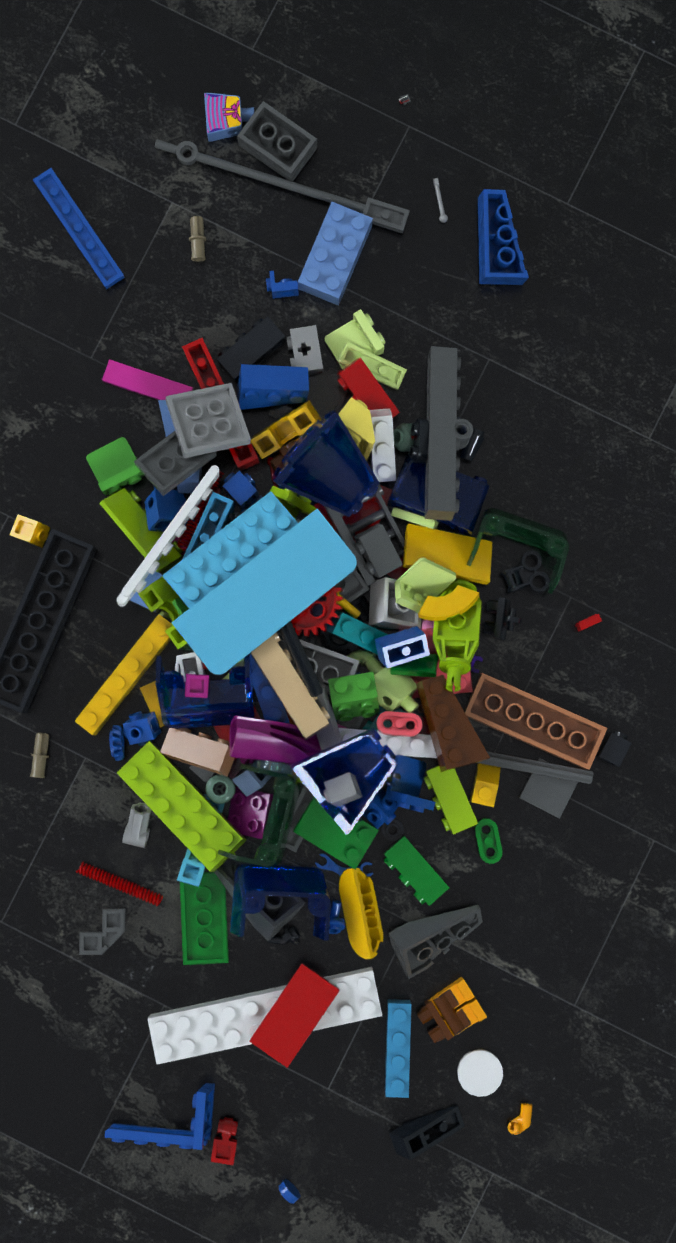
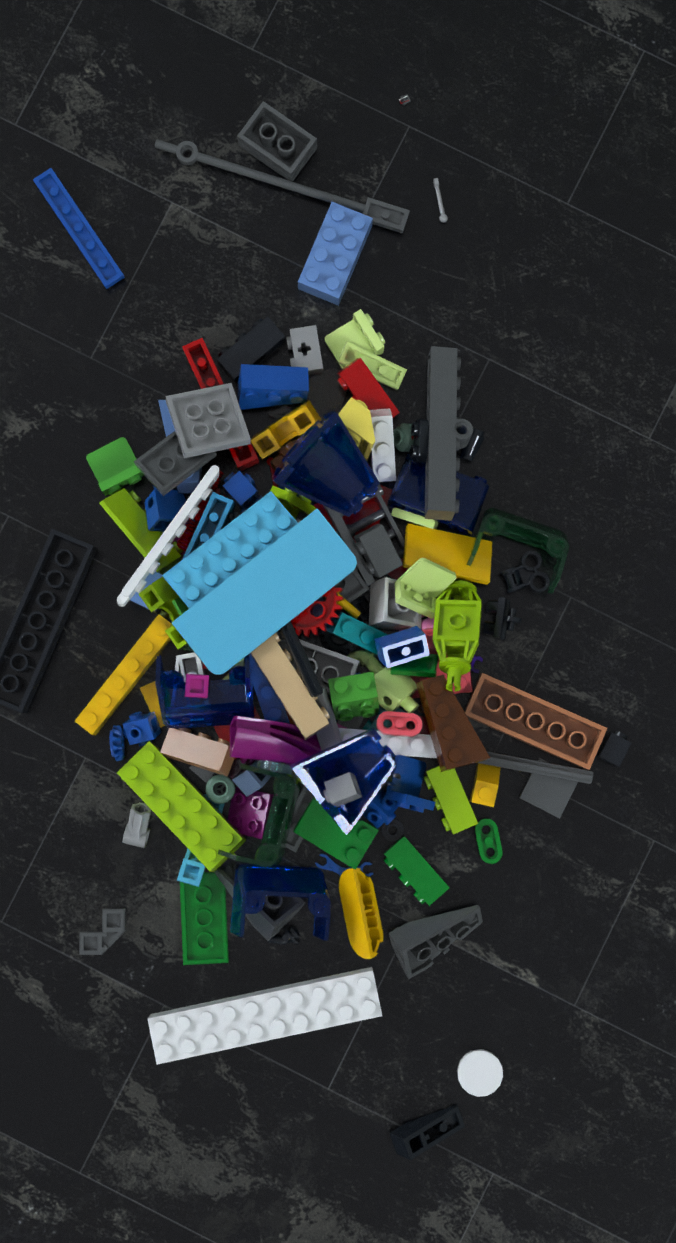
(30, 531): yellow bracket -> none
(40, 755): dark tan axle -> none
(137, 893): red piece -> none
(141, 381): dark pink tile -> none
(197, 238): dark tan axle -> none
(198, 1136): blue bracket -> none
(224, 115): torso -> none
(224, 1147): red plate -> none
(284, 288): blue bracket -> none
(289, 1191): blue tile -> none
(294, 1015): red tile -> none
(336, 923): blue plate -> none
(398, 1048): dark azure brick -> none
(449, 605): yellow tile -> none
(452, 1009): hips -> none
(498, 245): blue wedge -> none
(521, 1122): light orange arm -> none
(592, 620): red tile -> none

